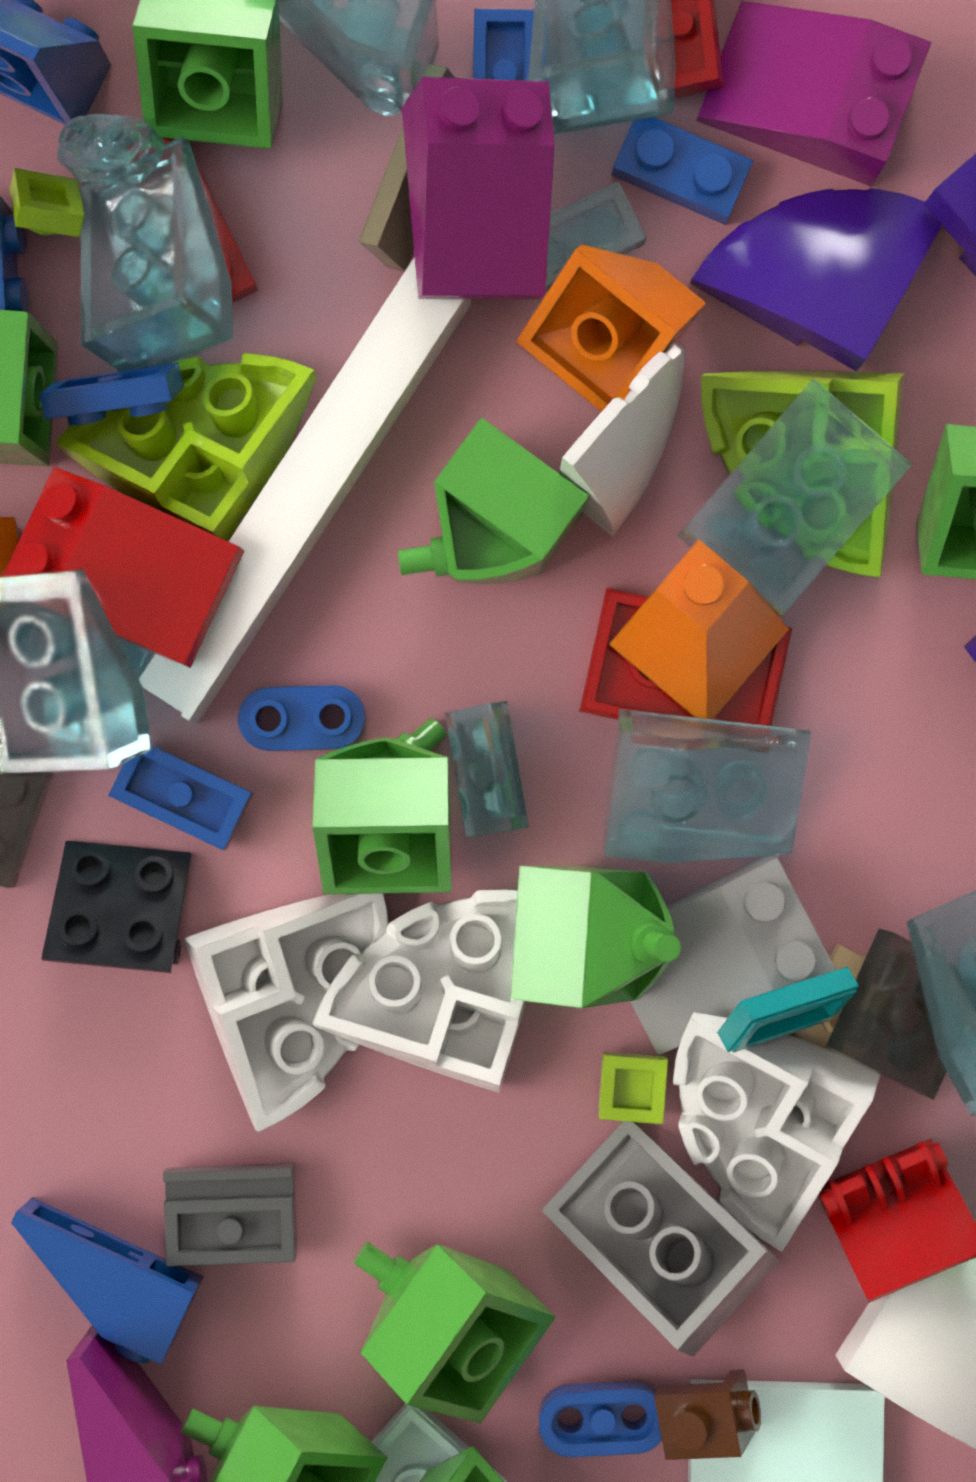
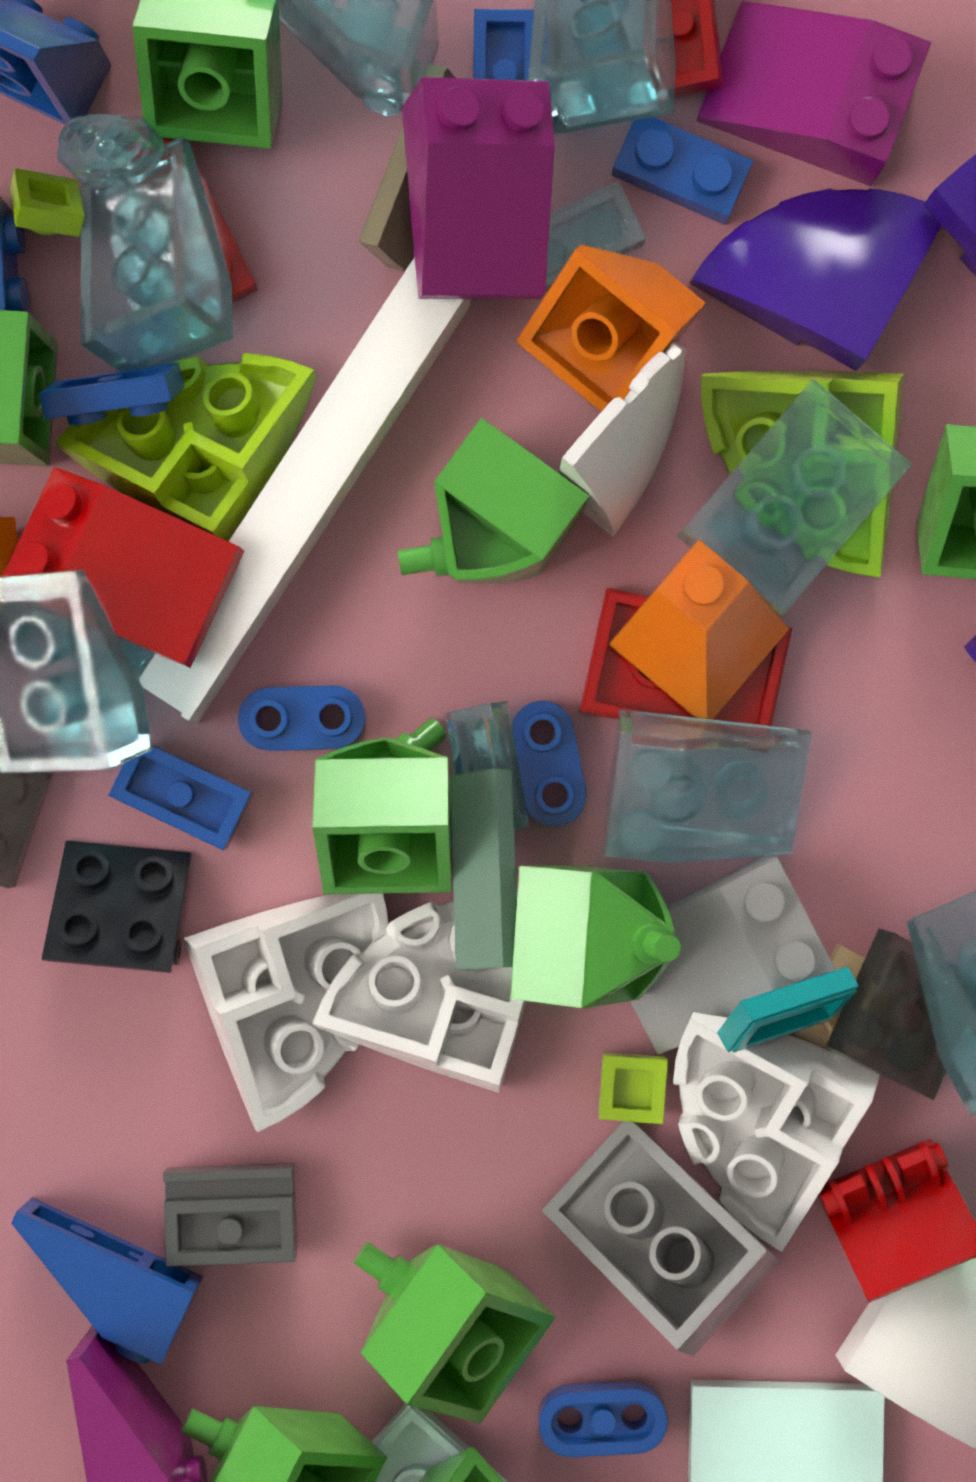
(483, 868): none -> sand green tile
(549, 763): none -> blue plate
(708, 1418): reddish brown bracket -> none

